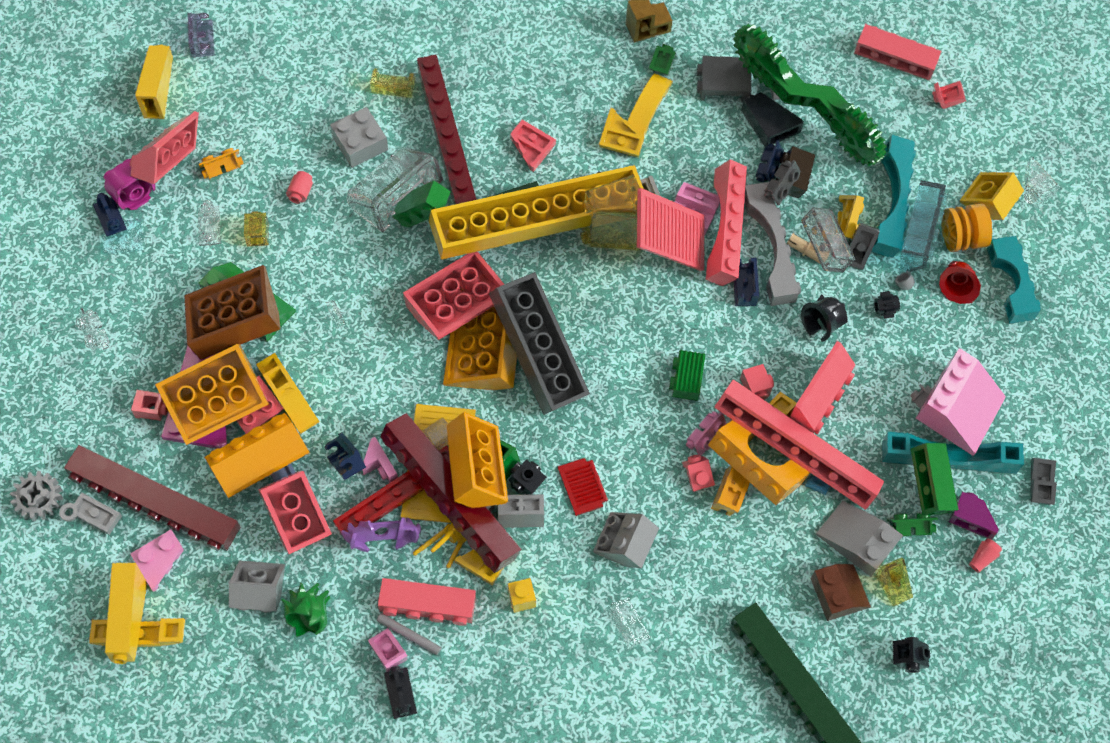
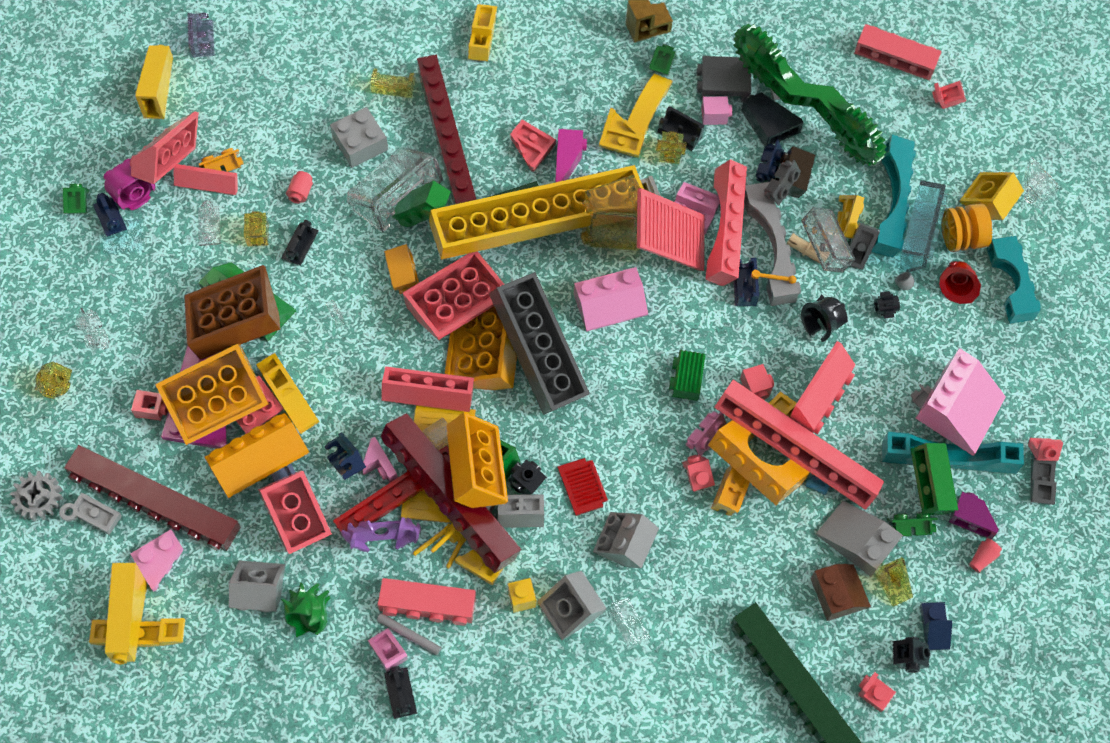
(53, 380): none -> clear yellow brick
(75, 199): none -> green bracket
(205, 179): none -> coral tile
(300, 243): none -> black hinge
(401, 268): none -> light orange hinge
(427, 389): none -> coral brick
(482, 32): none -> yellow slope
(569, 152): none -> dark pink slope
(571, 604): none -> light grey slope
(610, 299): none -> bright pink slope
(671, 147): none -> clear yellow brick
(682, 124): none -> black hinge
(715, 110): none -> bright pink brick
(756, 274): none -> light orange hinge
(875, 692): none -> coral bracket
(936, 626): none -> dark blue slope
(1045, 448): none -> coral bracket

